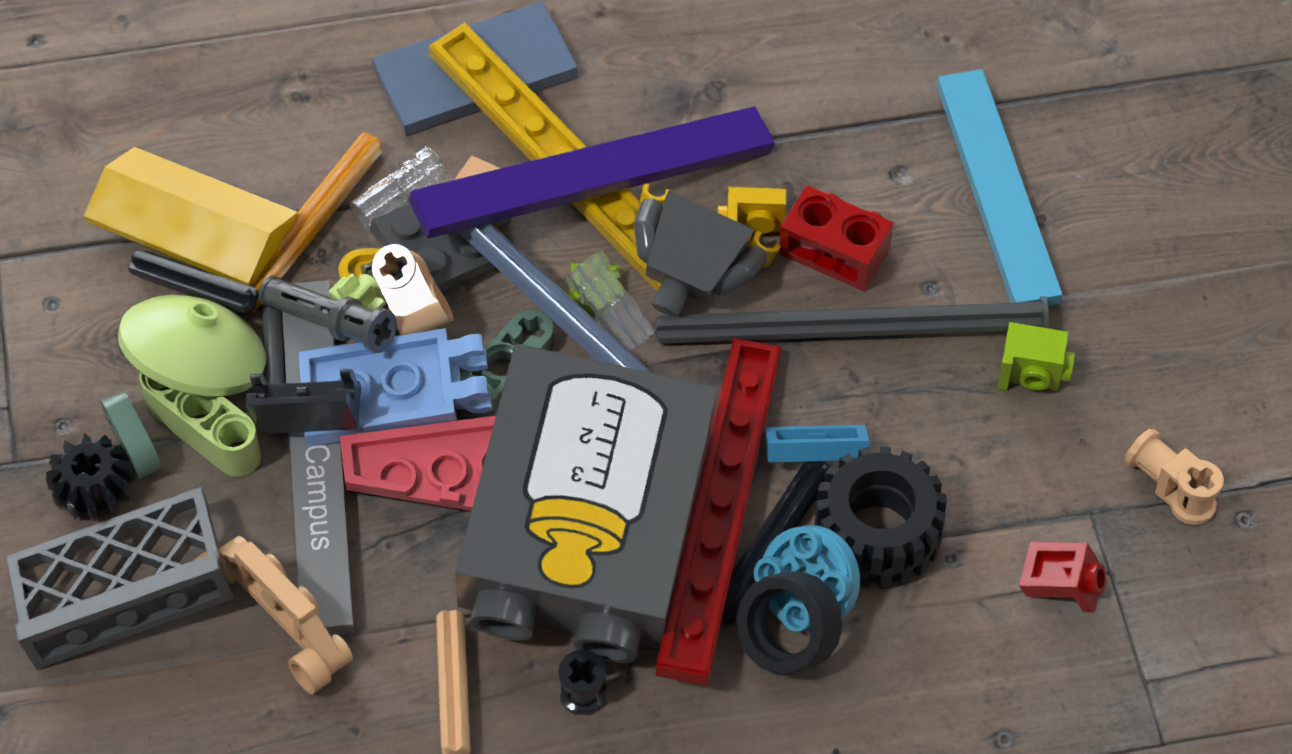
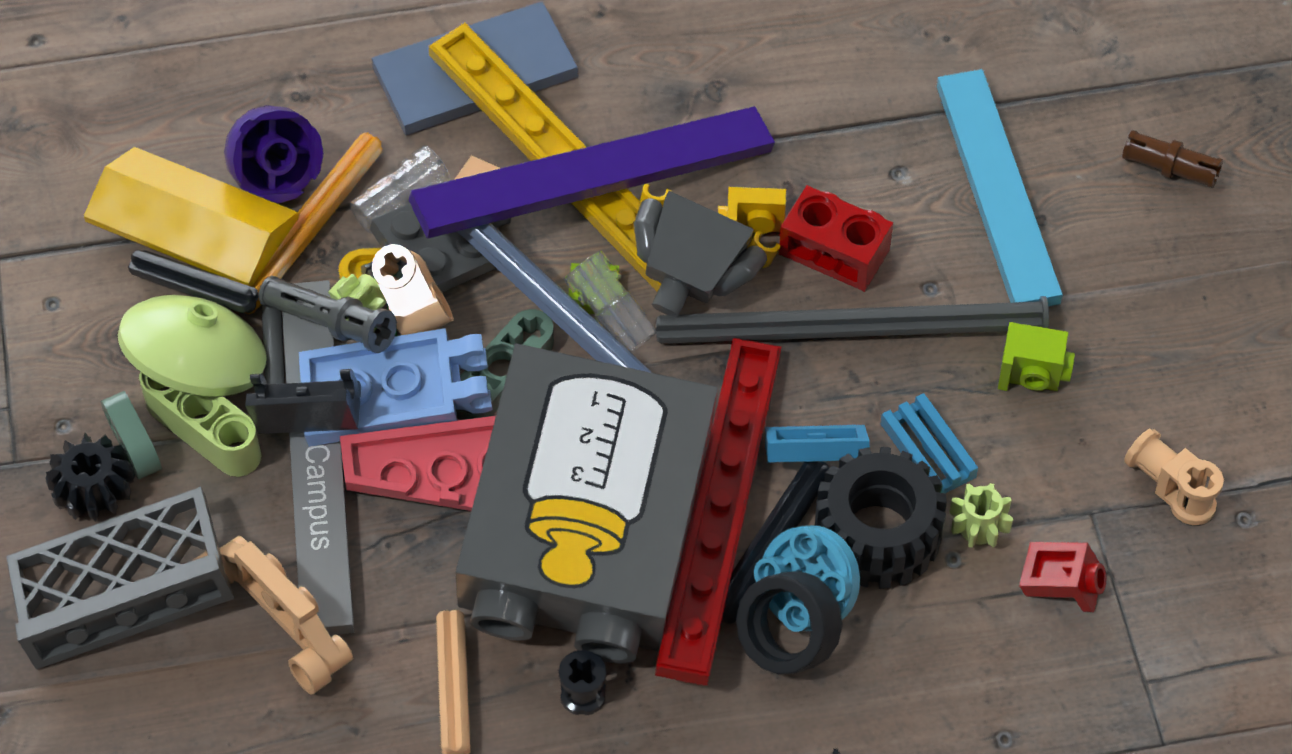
(273, 153): none -> dark purple cylinder
(908, 413): none -> dark azure tile
(968, 512): none -> yellowish green gear
(1172, 159): none -> reddish brown pin

